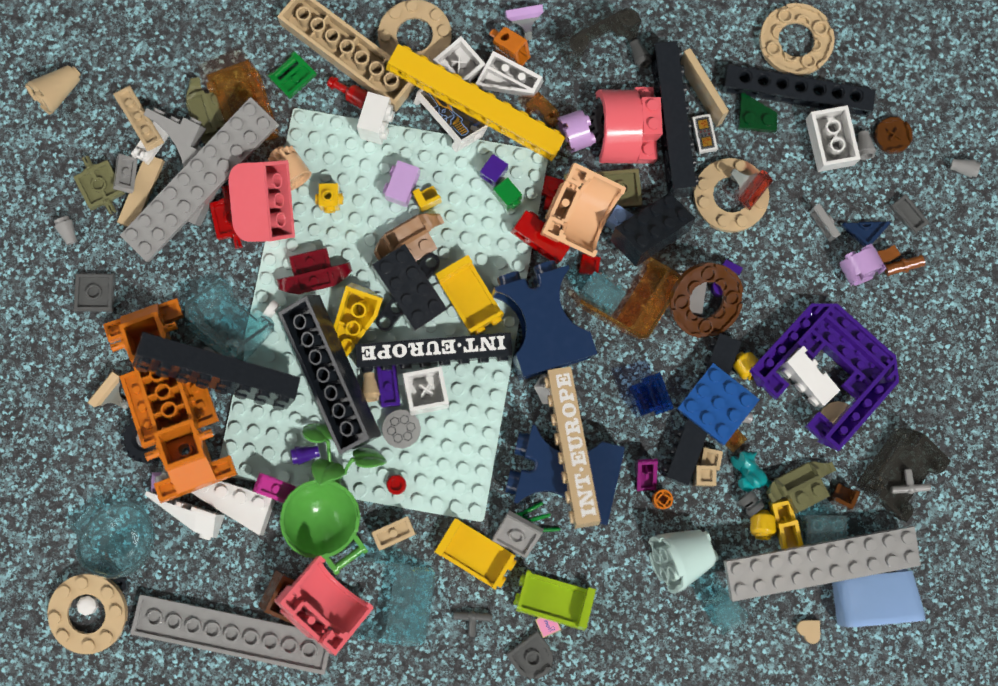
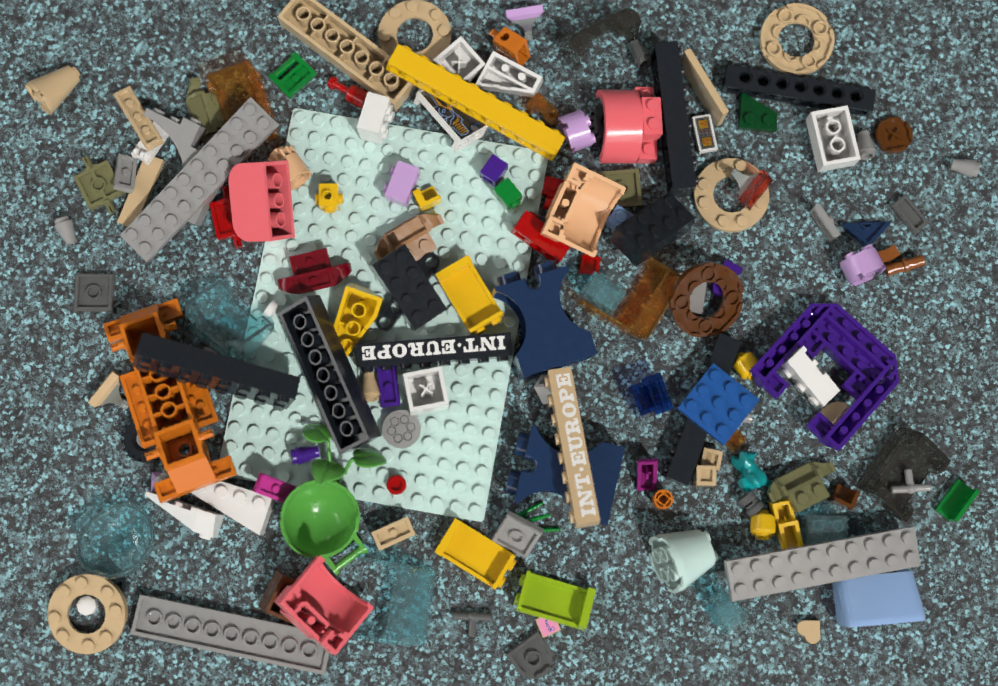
(956, 501): none -> green panel

